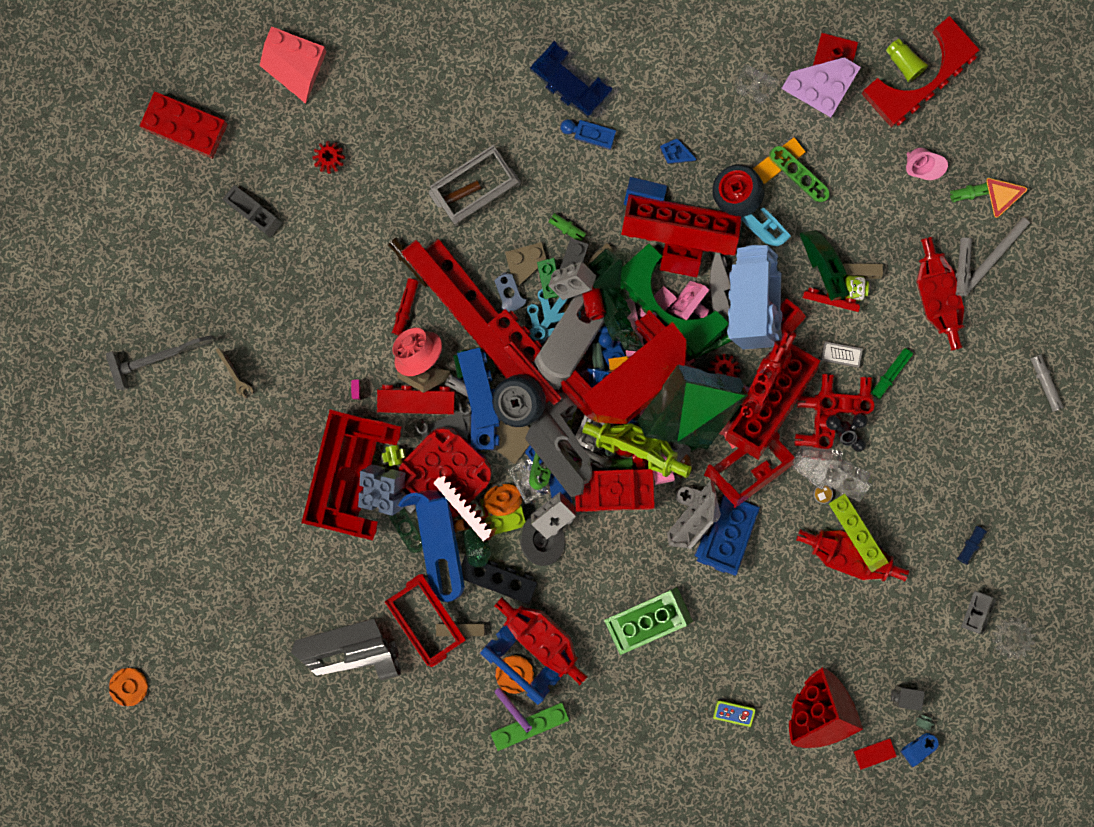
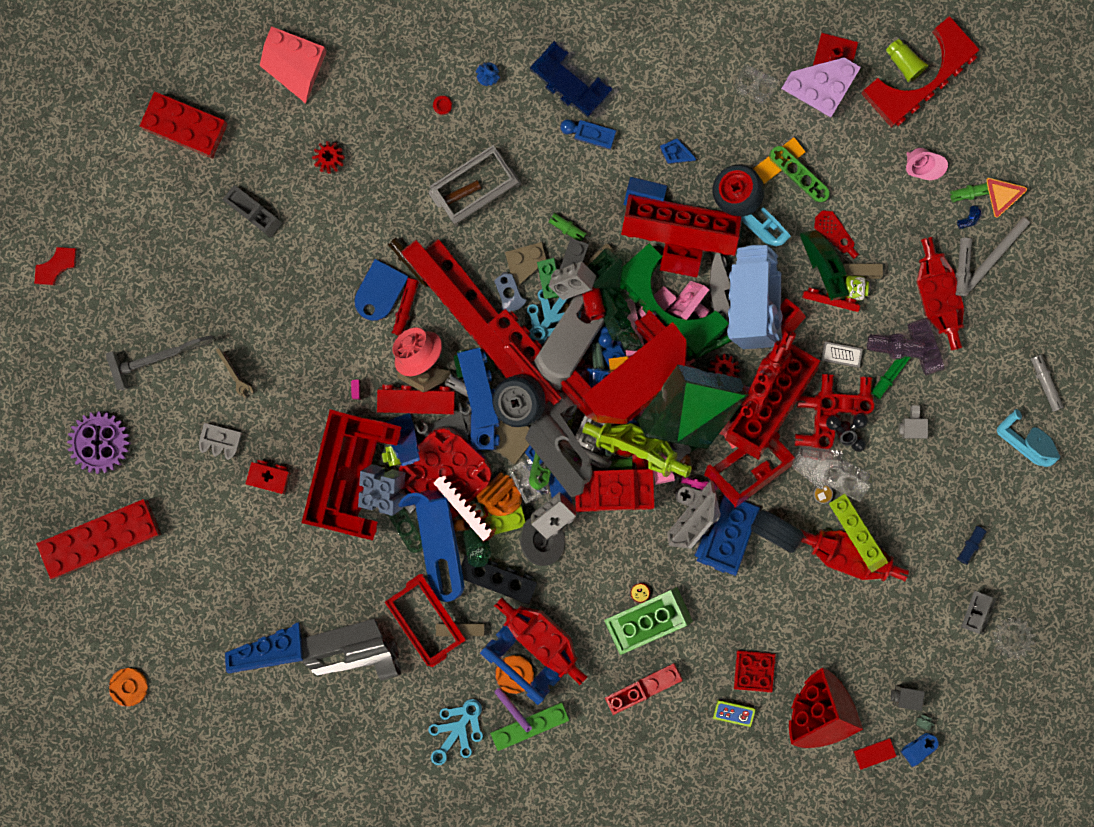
(62, 260): none -> red tile
(81, 442): none -> medium lavender gear
(98, 539): none -> red brick
(219, 439): none -> light grey plate
(267, 651): none -> blue wing
(277, 484): none -> red brick
(381, 289): none -> blue tile
(408, 445): none -> blue piece
(442, 105): none -> red tile
(458, 729): none -> medium azure plant
(487, 74): none -> blue gear
(493, 489): none -> orange tile
(640, 592): none -> light yellow tile
(643, 688): none -> red slope
(695, 483): none -> dark pink wheel
(754, 671): none -> red tile
(777, 531): none -> black wheel
(836, 235): none -> red piece
(897, 346): none -> clear purple piece
(914, 427): none -> light grey brick
(921, 331): none -> clear purple beam
(972, 219): none -> clear blue arm
(1036, 447): none -> medium azure piece

